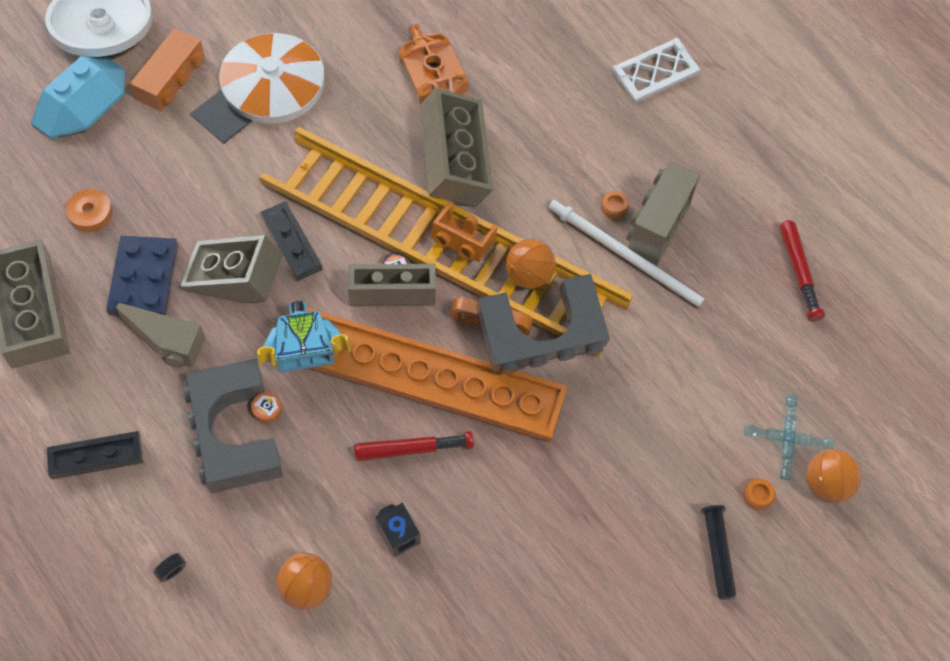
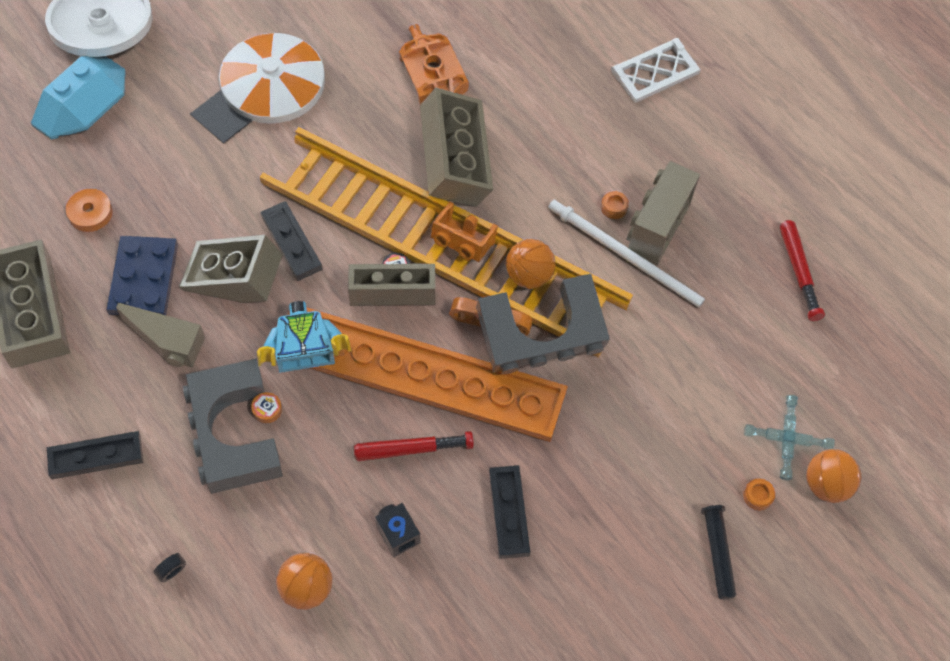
(167, 69): orange brick -> none
(509, 512): none -> black plate

